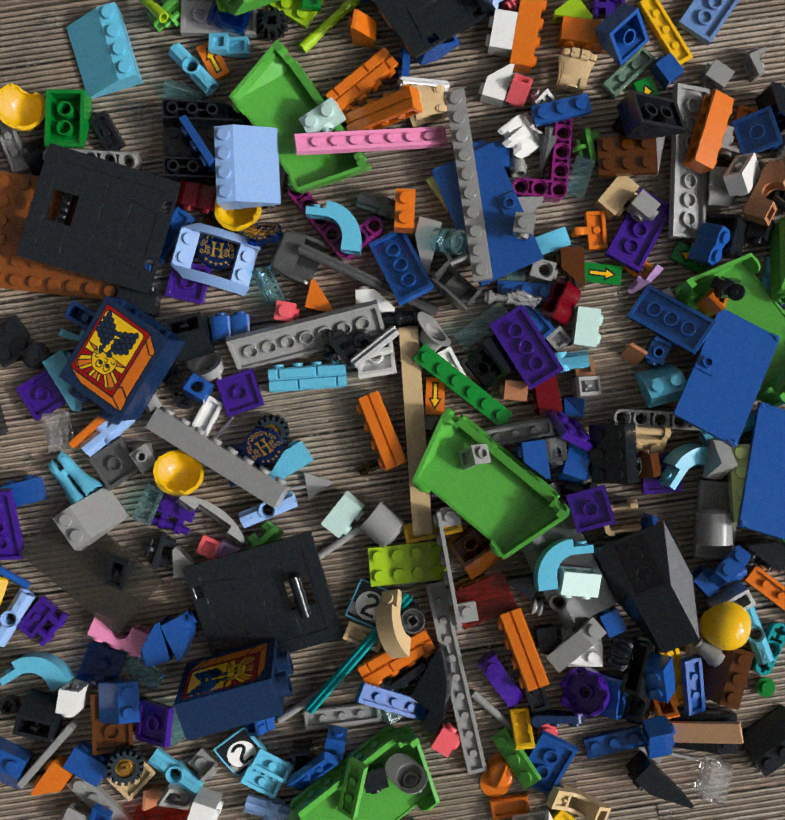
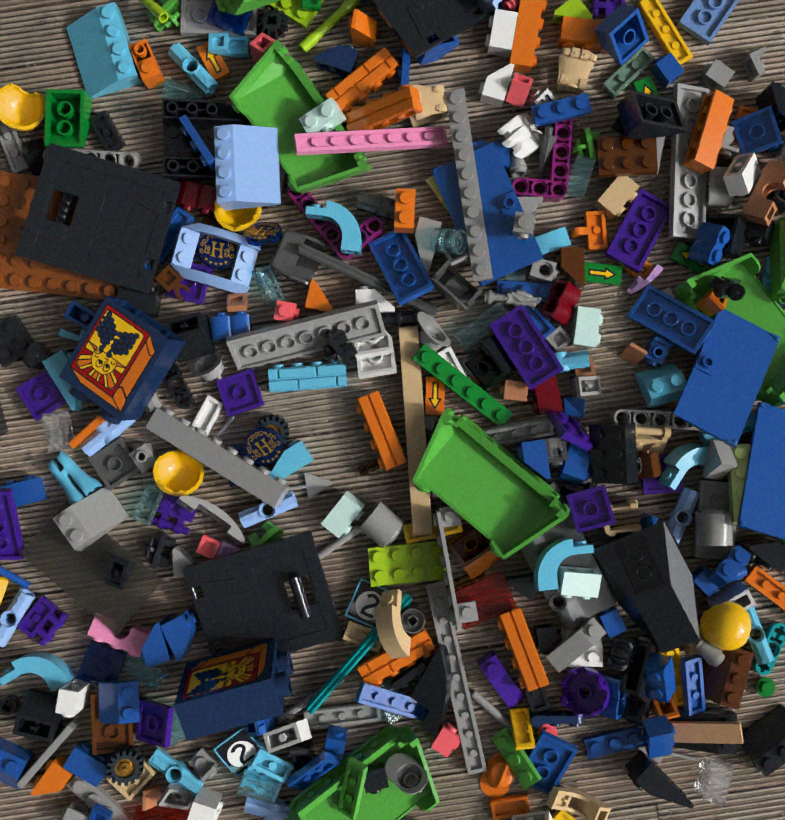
(146, 63): none -> orange slope
(171, 281): none -> reddish brown plate
(200, 396): blue brick -> none
(237, 302): none -> nougat plate
(259, 786): none -> clear light blue slope
(260, 46): none -> coral brick
(287, 736): none -> white brick
(337, 60): none -> dark blue slope
(361, 333): black bush -> none
(374, 346): light grey axle -> none
(403, 80): axle -> none
(474, 456): light grey bracket -> none
(536, 607): light grey bush -> none
(643, 207): light grey brick -> none
(684, 504): none -> light blue piece

